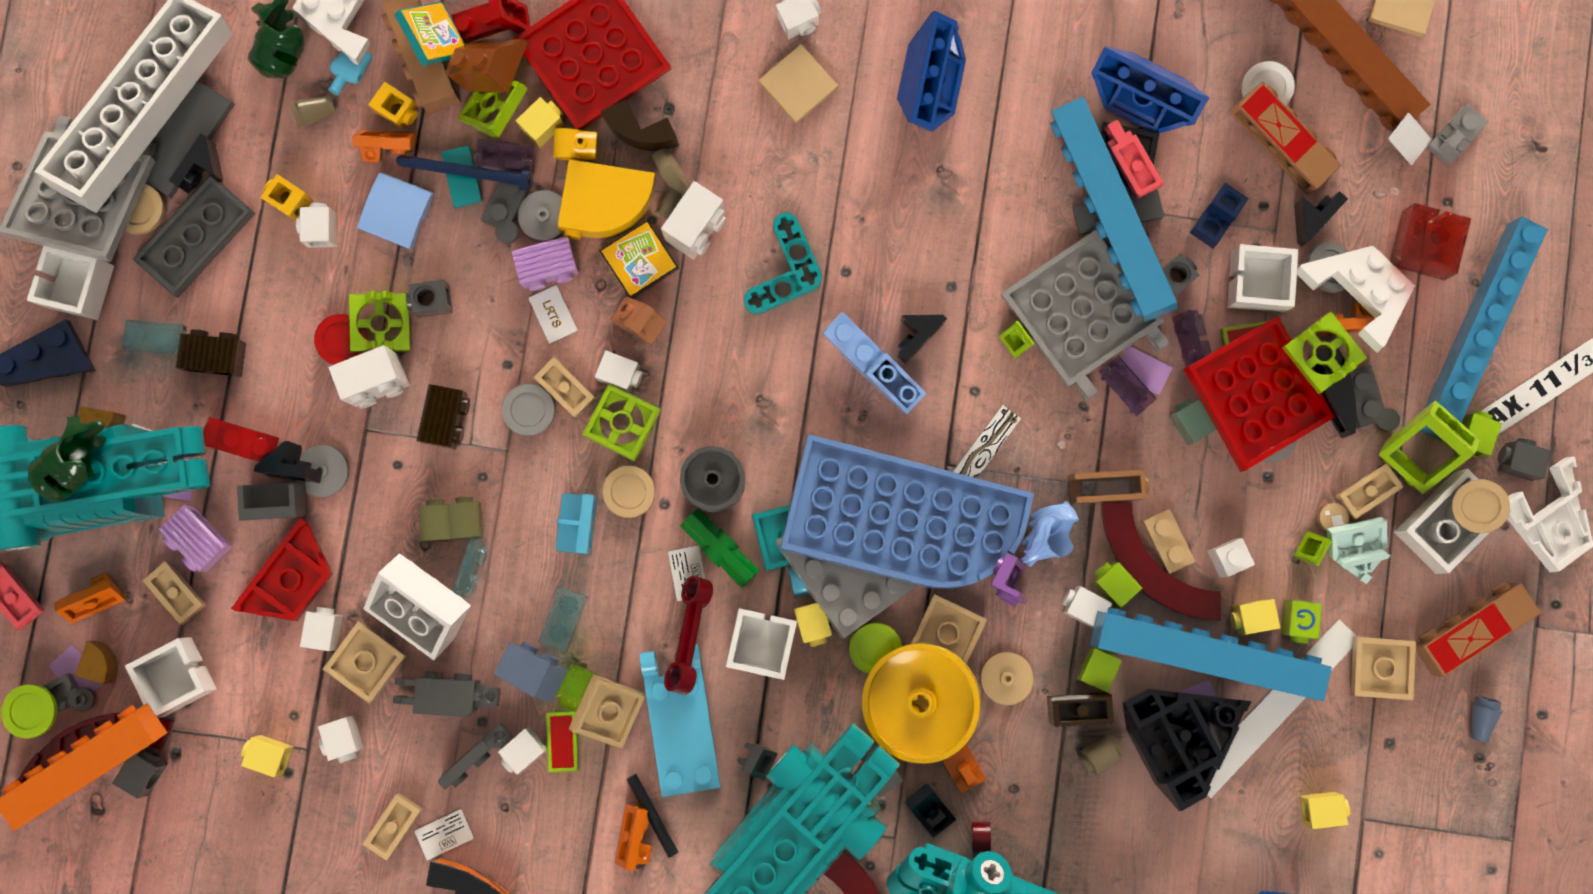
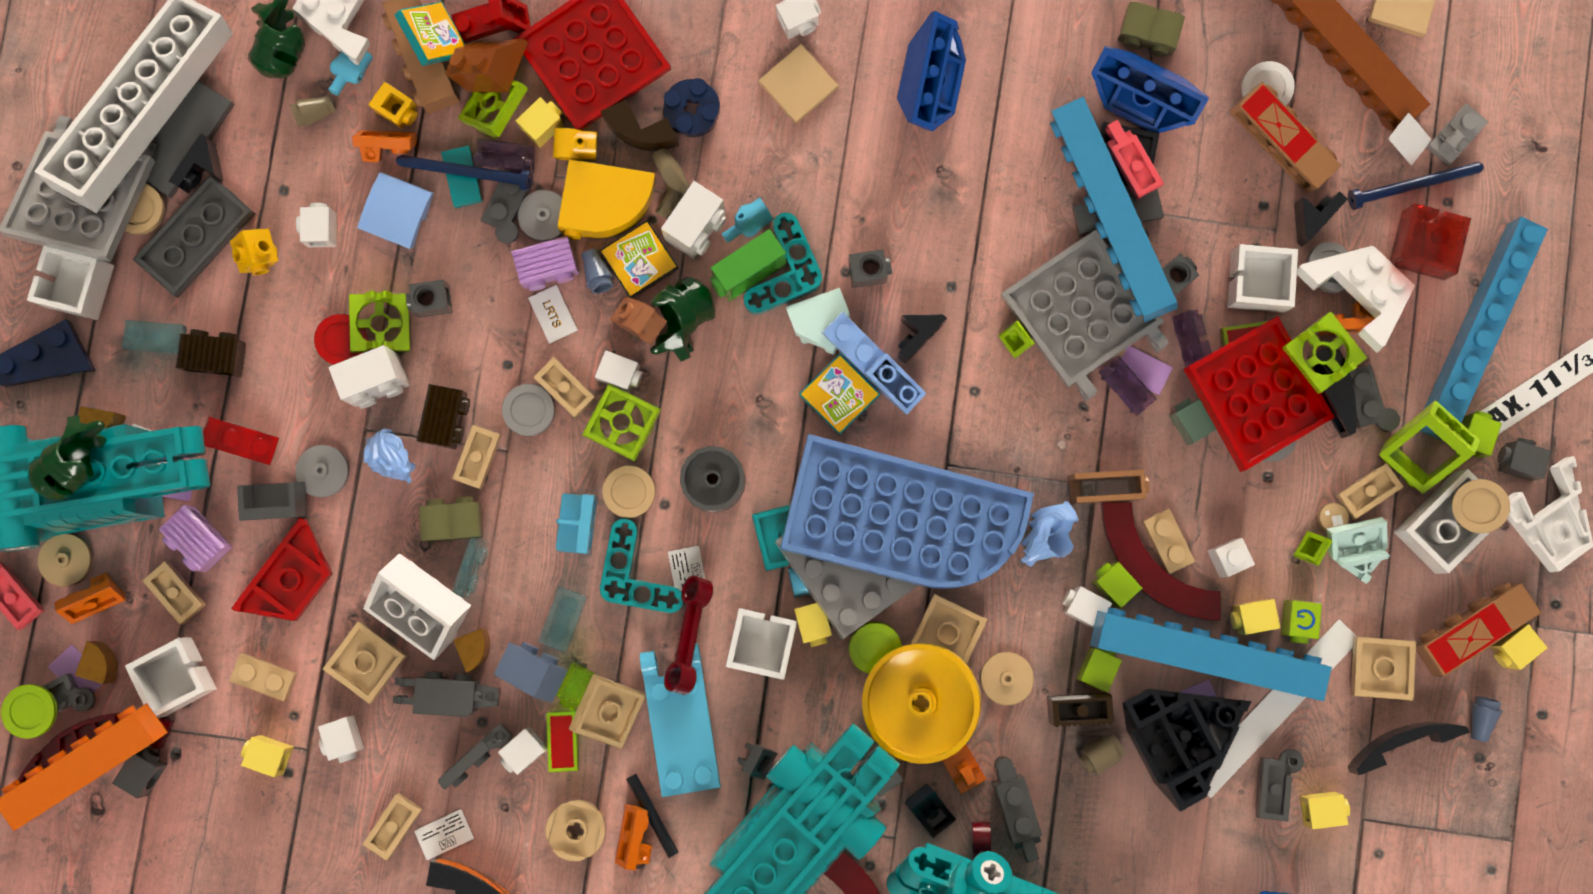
(65, 560): none -> tan piece
(254, 251): none -> yellow brick
(263, 677): none -> tan plate
(277, 189): yellow brick -> none
(286, 464): black slope -> none
(321, 629): white brick -> none
(387, 456): none -> light blue hair
(473, 649): none -> pearl gold brick
(477, 457): none -> tan plate
(585, 844): none -> tan plate
(596, 272): none -> sand blue cone
(622, 575): none -> teal beam
(684, 309): none -> dark green piece
(696, 92): none -> dark blue plate
(719, 547): green piece -> none
(748, 266): none -> bright green window
(749, 220): none -> medium azure piece
(814, 315): none -> light aqua slope
(839, 394): none -> tile
(859, 277): none -> dark grey brick
(988, 443): sticker -> none
(1007, 575): medium lavender bracket -> none
(1016, 808): none -> dark grey hinge
(1151, 29): none -> olive brick
(1219, 215): dark blue slope -> none
(1276, 785): none -> dark grey hinge
(1357, 198): none -> dark blue bar
(1371, 755): none -> black slope
(1518, 648): none -> light yellow brick

